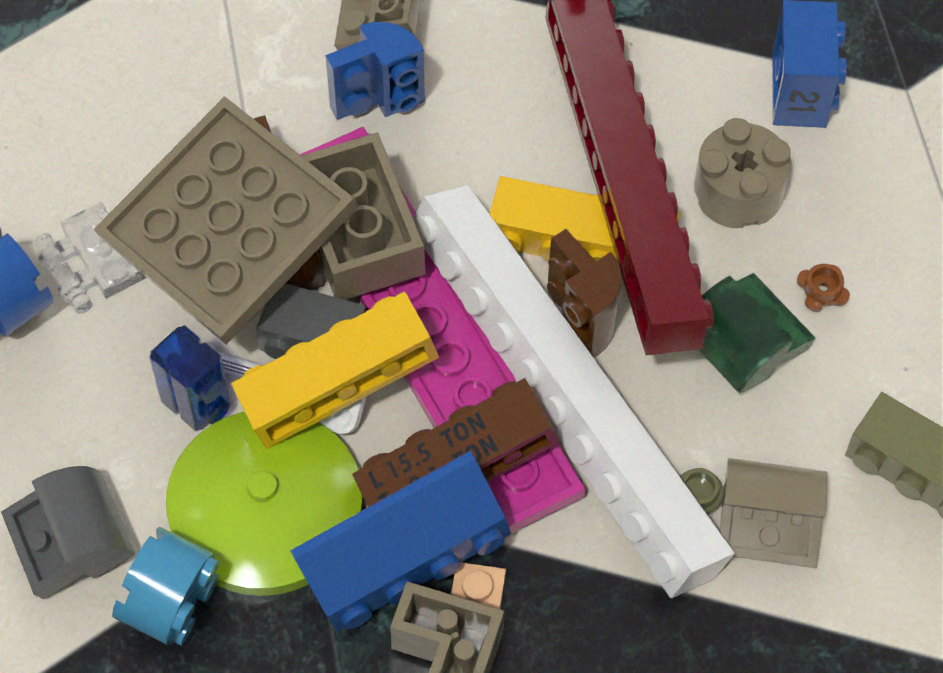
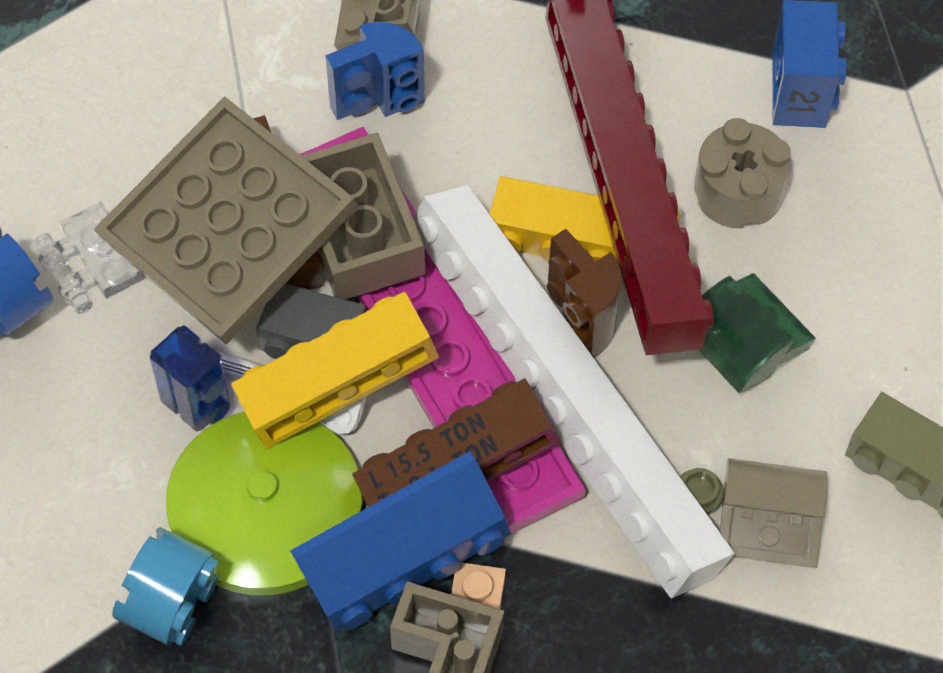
(67, 529): dark grey brick -> none
(824, 275): dark orange plate -> none

